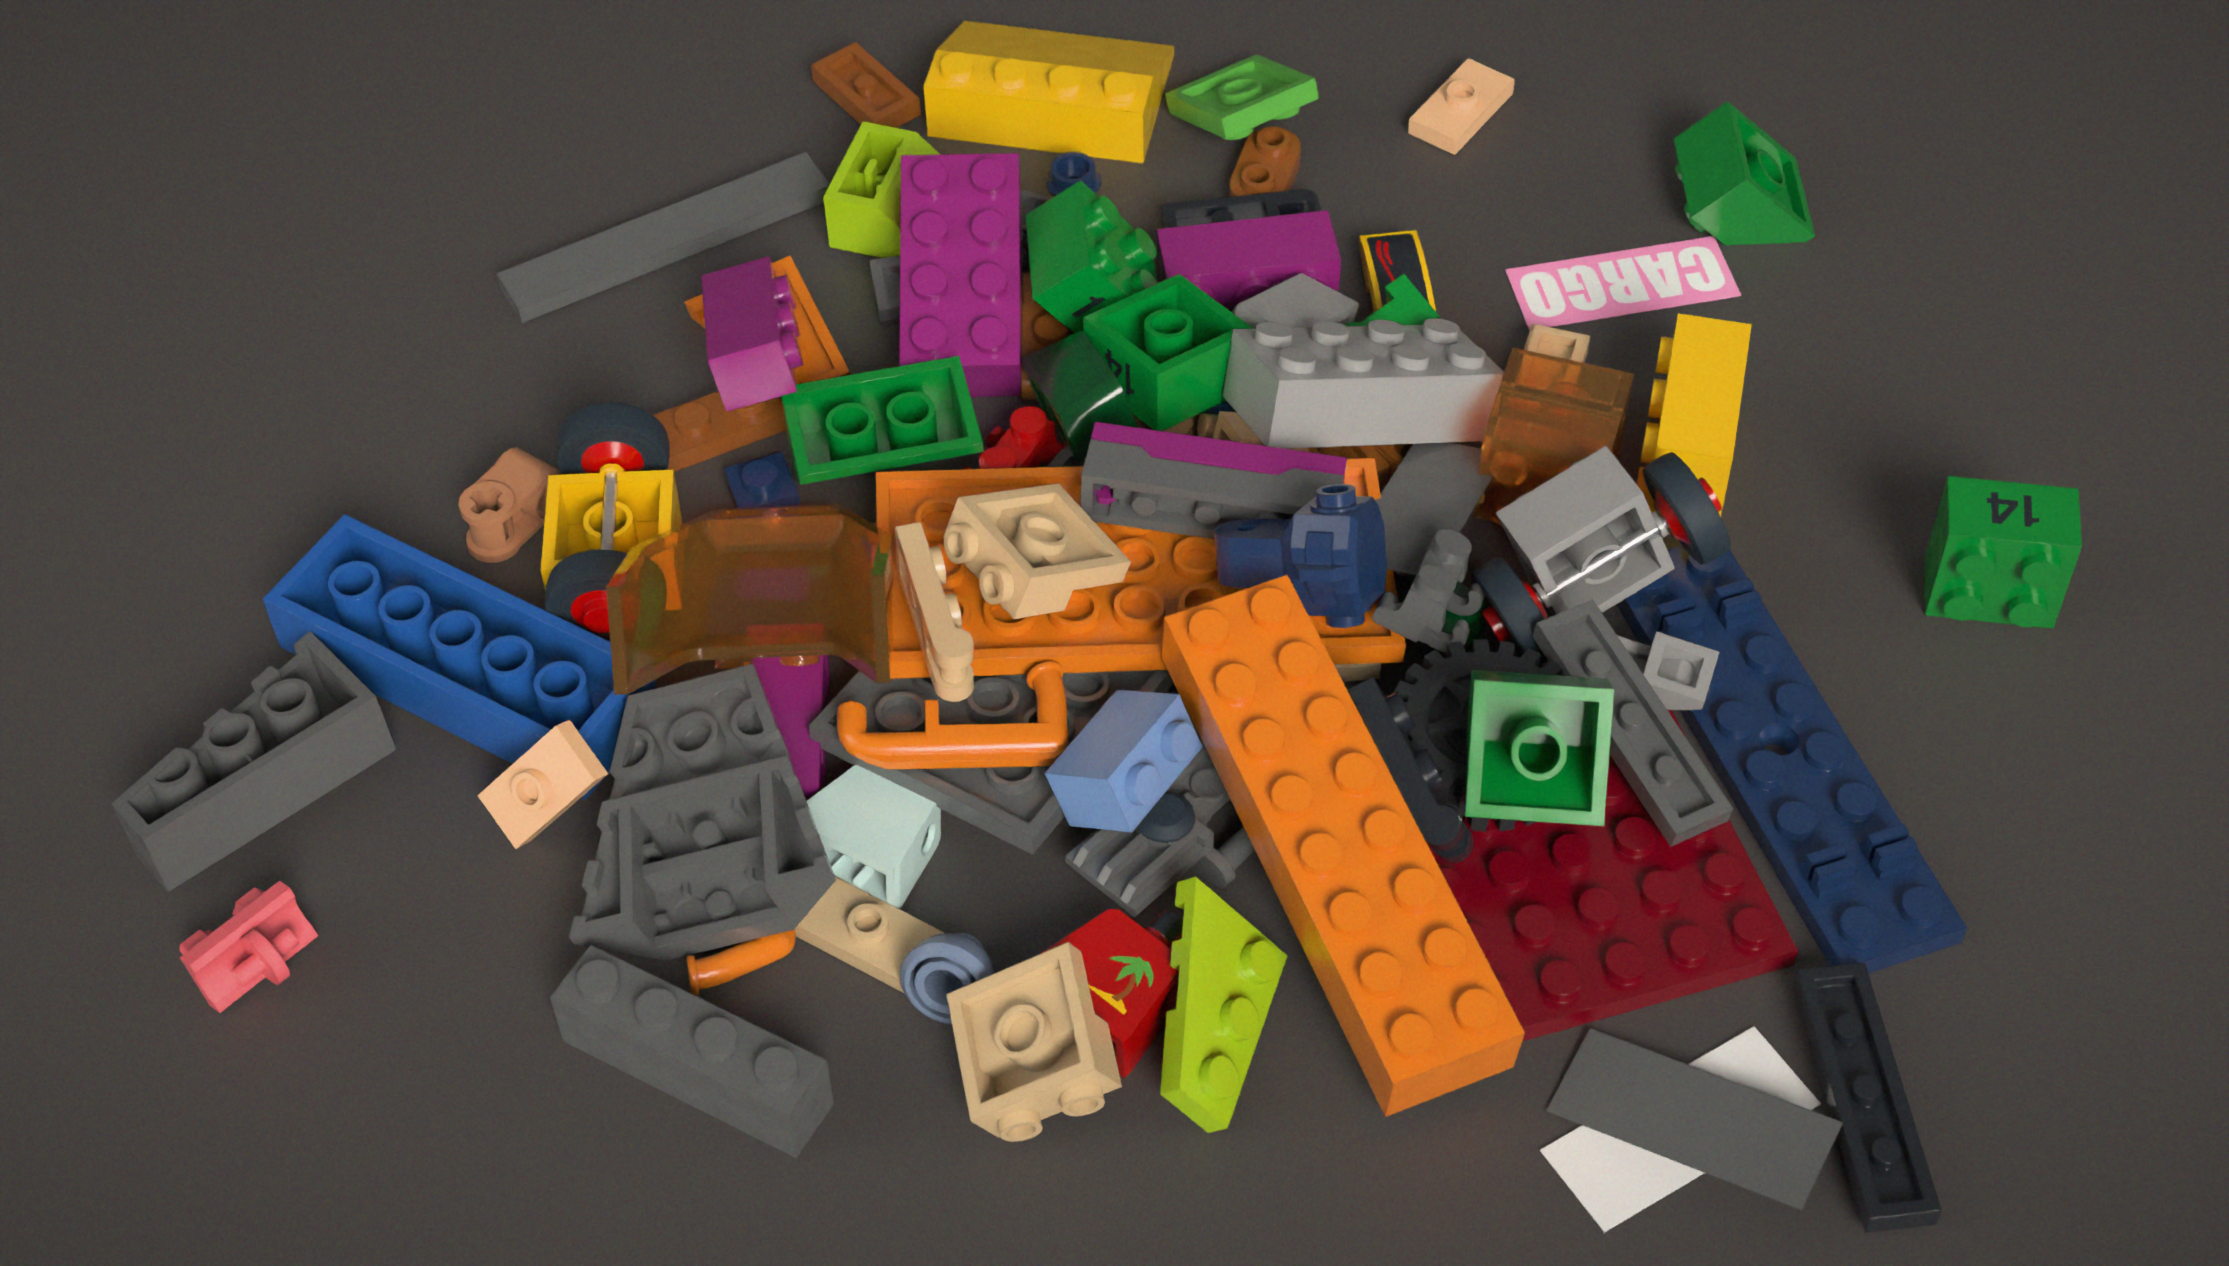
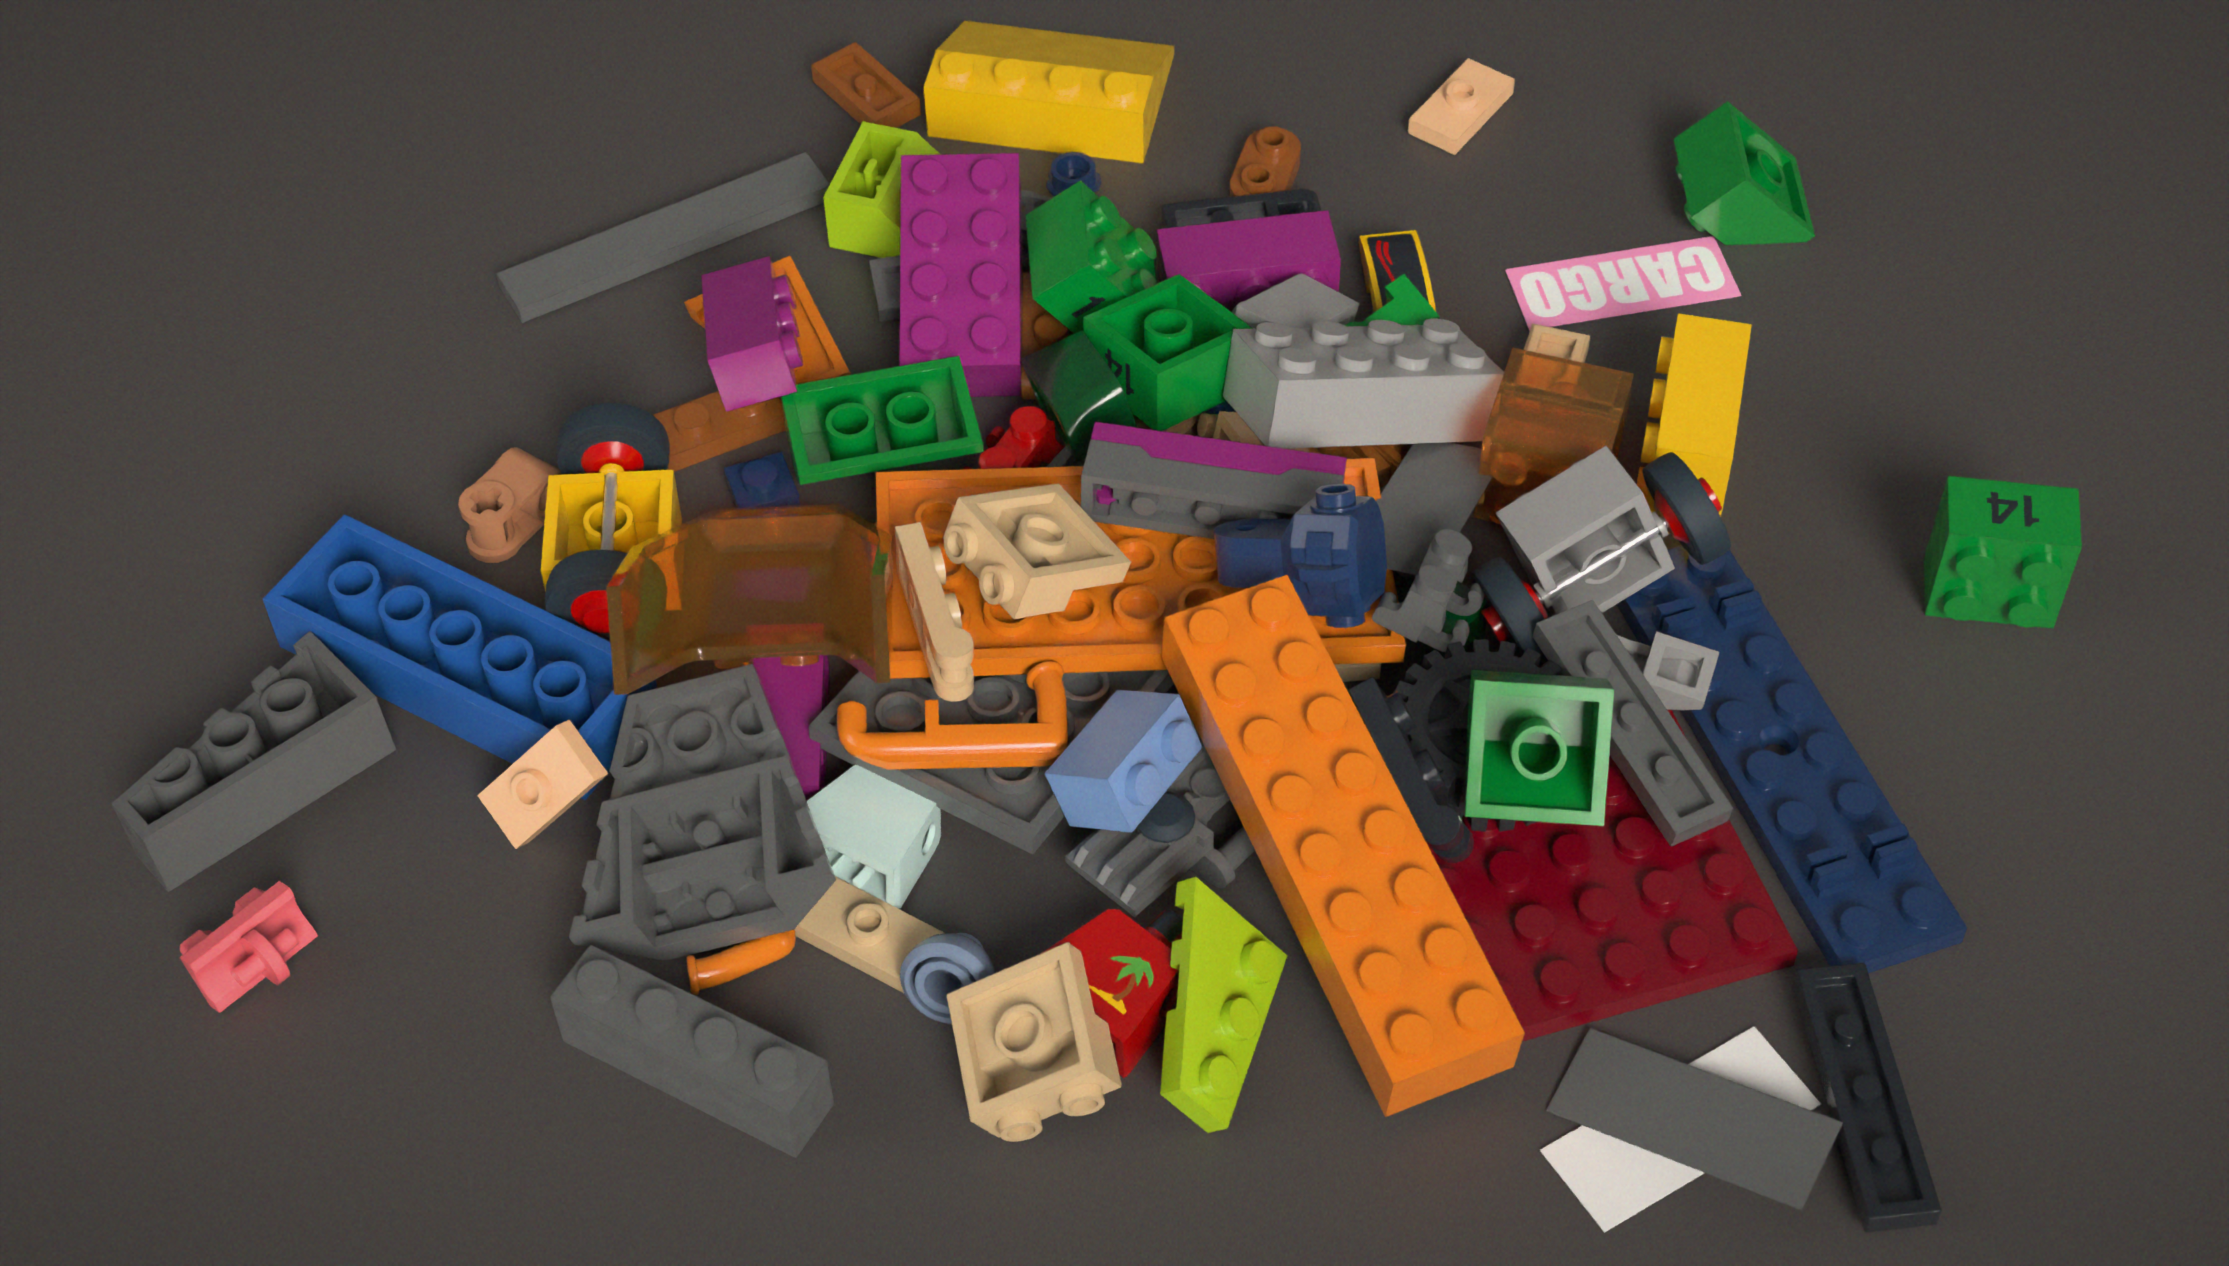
(1242, 97): bright green plate -> none

